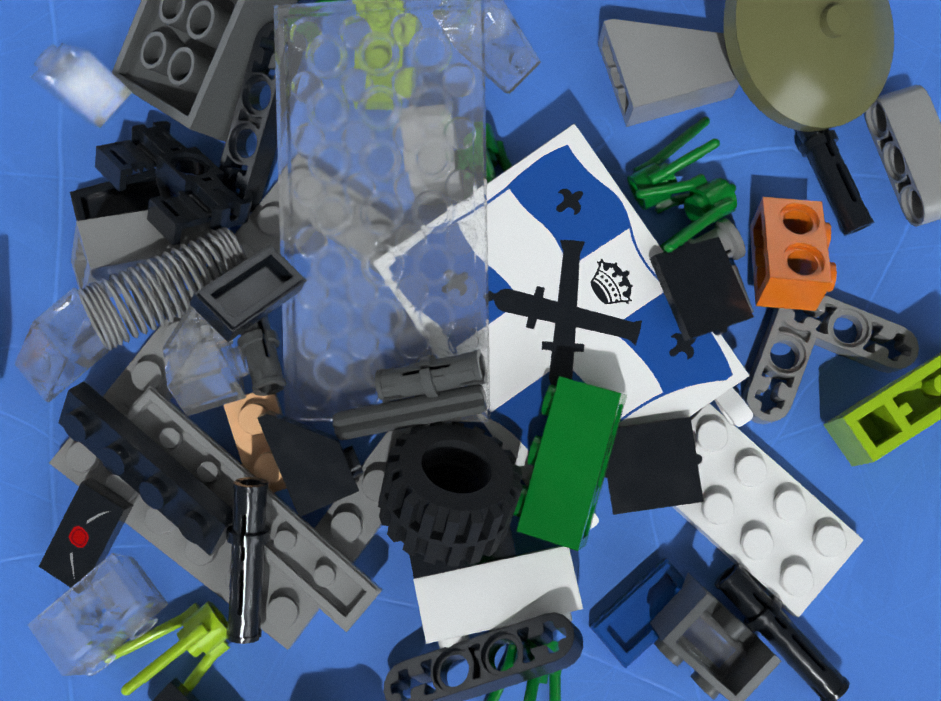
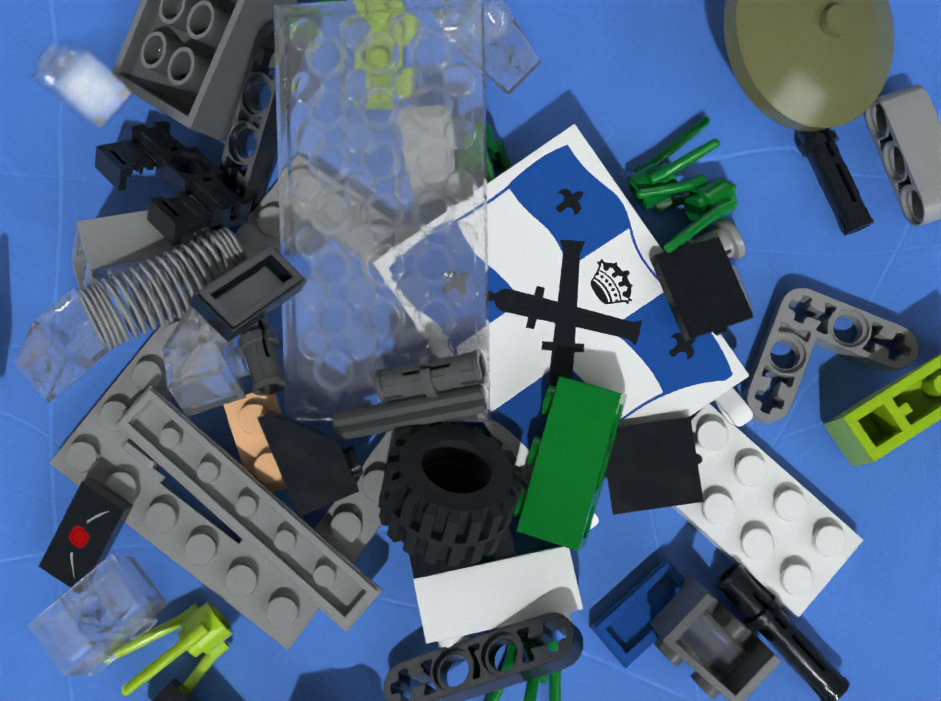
(106, 200): black tile -> none
(146, 467): black plate -> none
(248, 537): black pin -> none
(664, 68): light grey slope -> none
(791, 254): orange brick -> none

